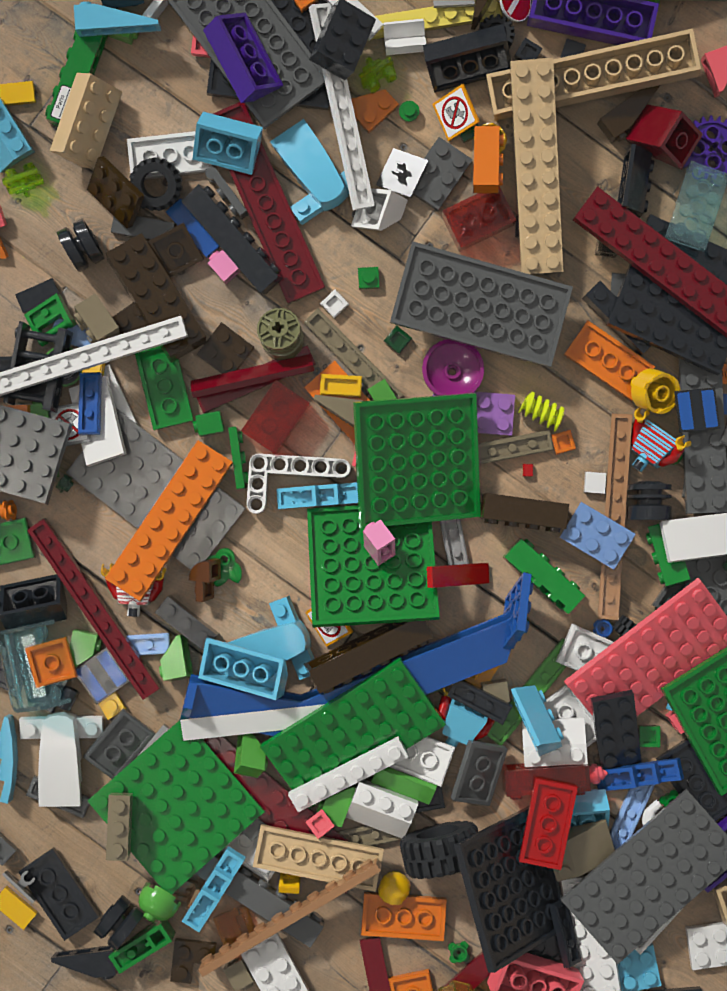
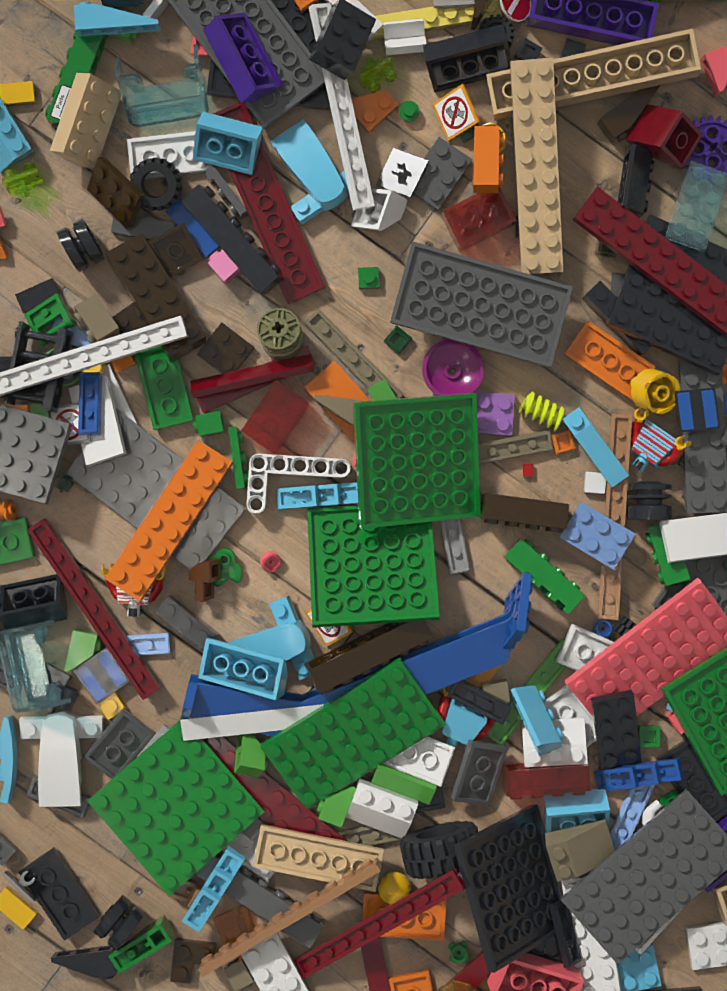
(51, 662): orange tile -> none
(119, 826): dark tan brick -> none
(123, 363): none -> orange tile
(157, 903): bright green cylinder -> none
(164, 101): none -> clear light blue windscreen
(176, 661): slope -> none
(270, 561): none -> coral tile
(289, 883): yellow tile -> none
(320, 824): coral plate -> none
(334, 304): white tile -> none
(340, 385): yellow tile -> none
(348, 774): white plate -> none
(379, 542): bright pink brick -> none
(380, 923): none -> dark red plate
(457, 575): red tile -> none
(548, 823): red plate -> none
(595, 447): none -> medium azure slope
(596, 773): coral plate -> none

